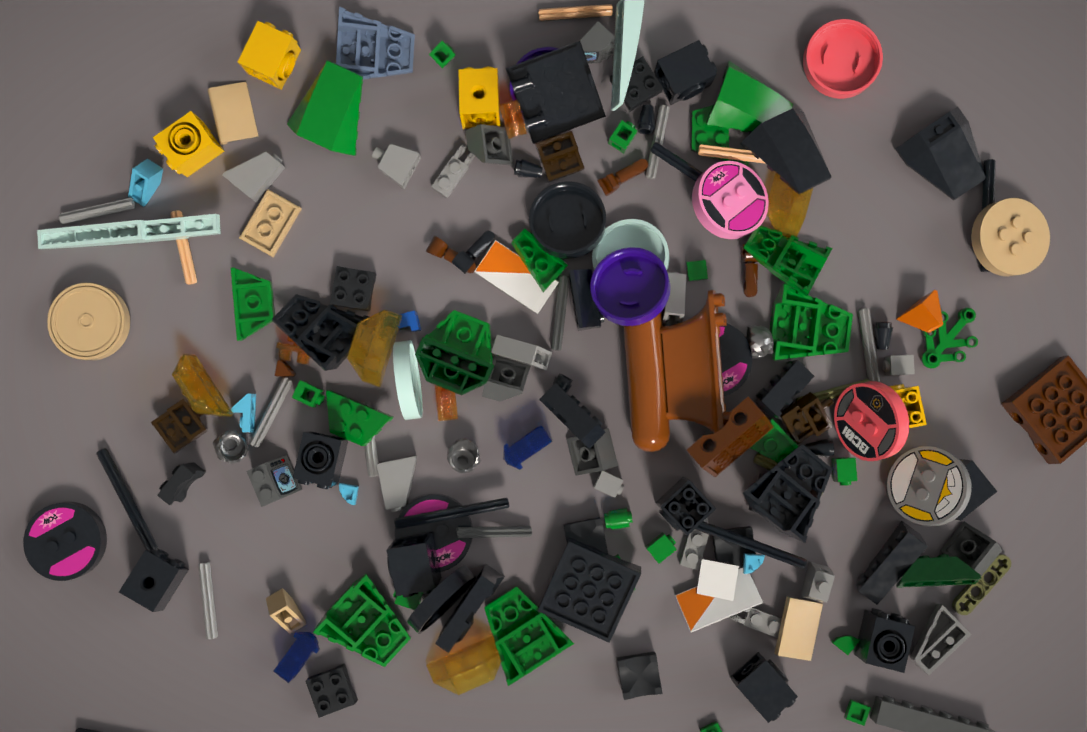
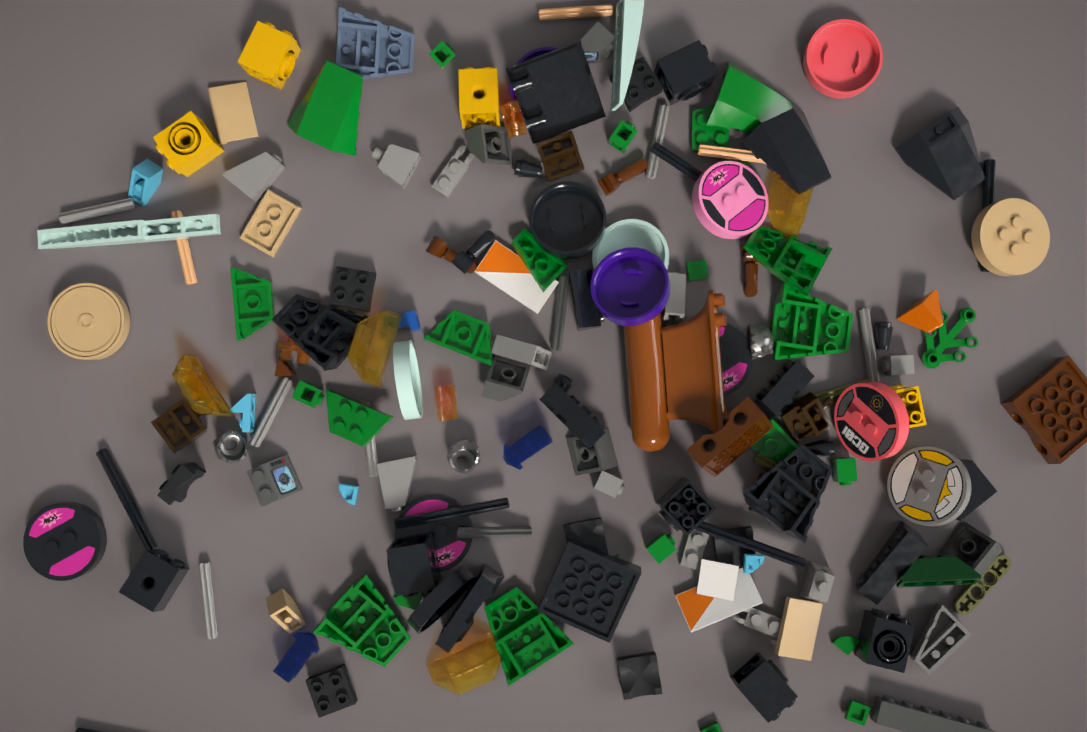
(311, 469): black brick -> none
(451, 368): dark green wedge -> none
(618, 518): green brick -> none
(646, 120): black cone -> none

